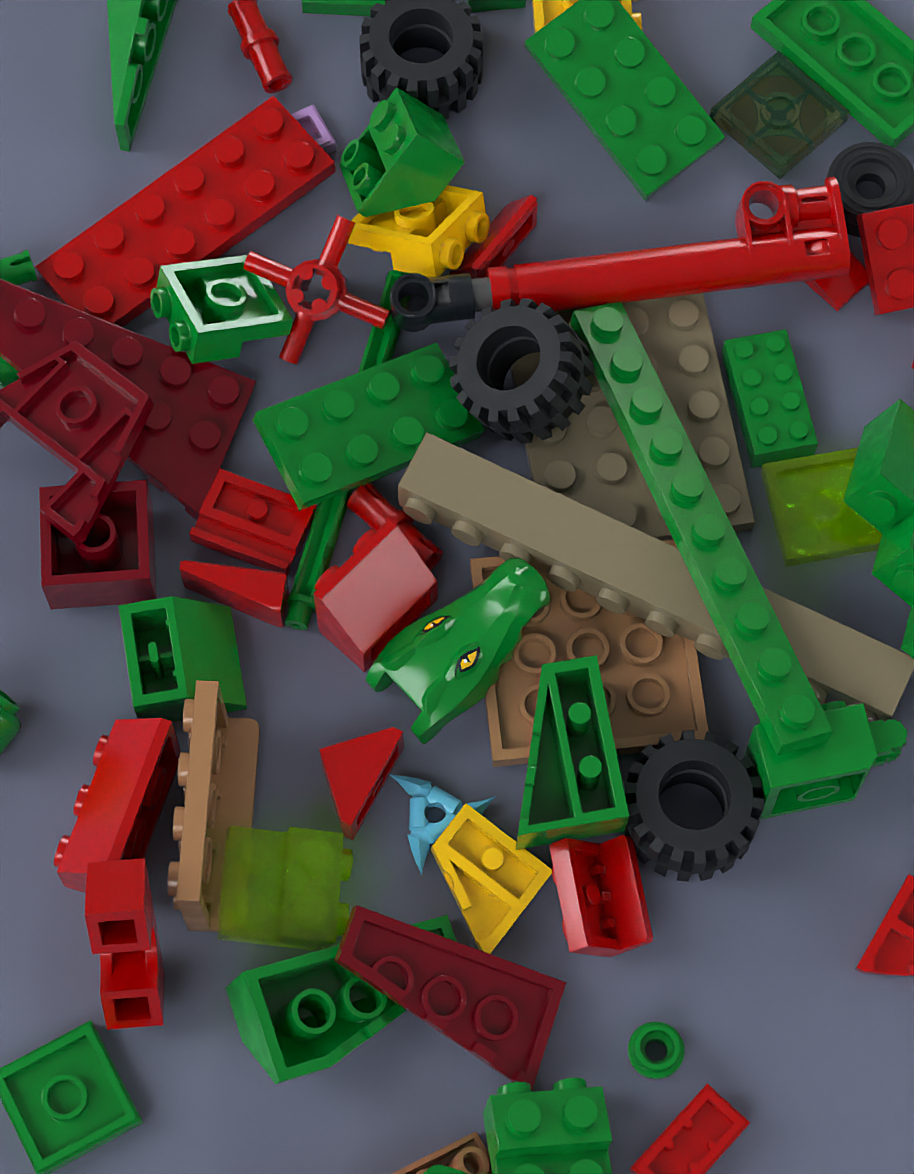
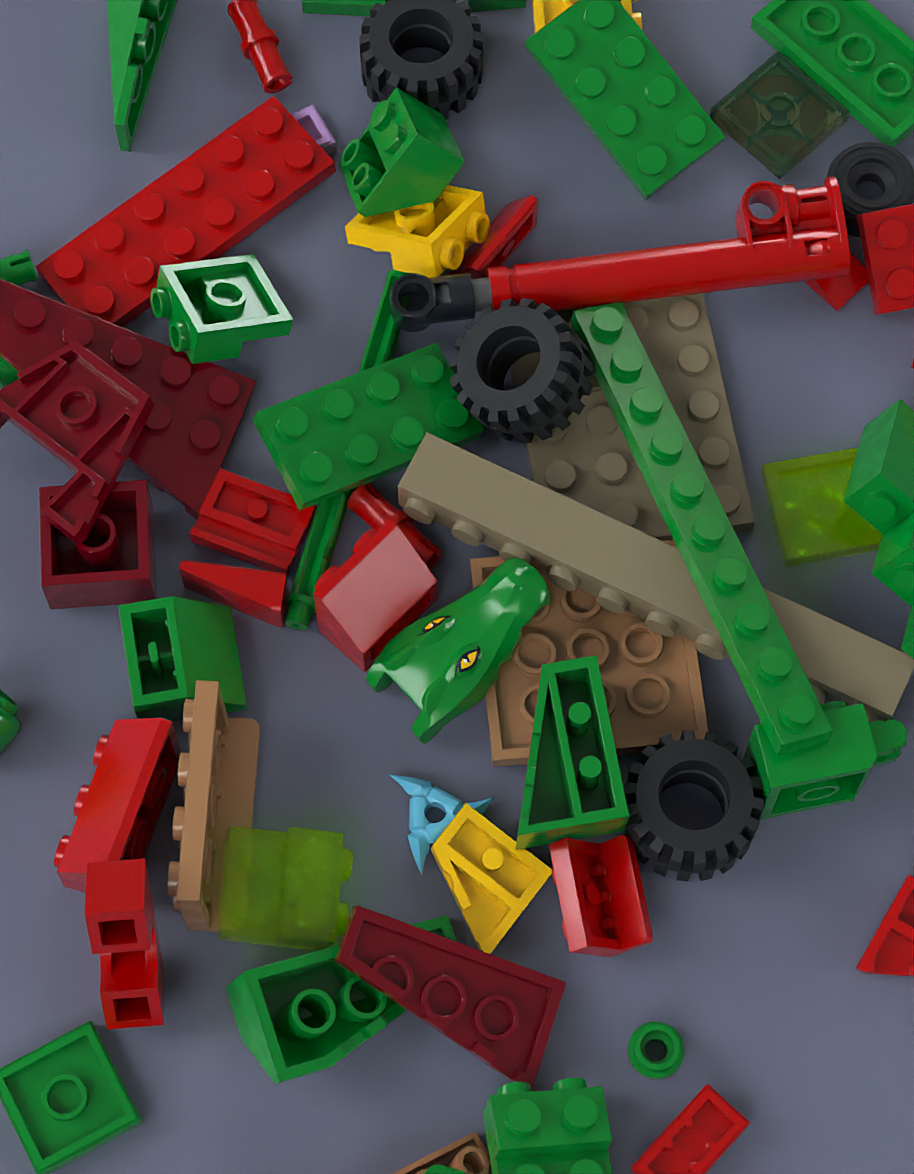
(298, 281): red bar -> none
(357, 773): red slope -> none
(768, 398): green piece -> none

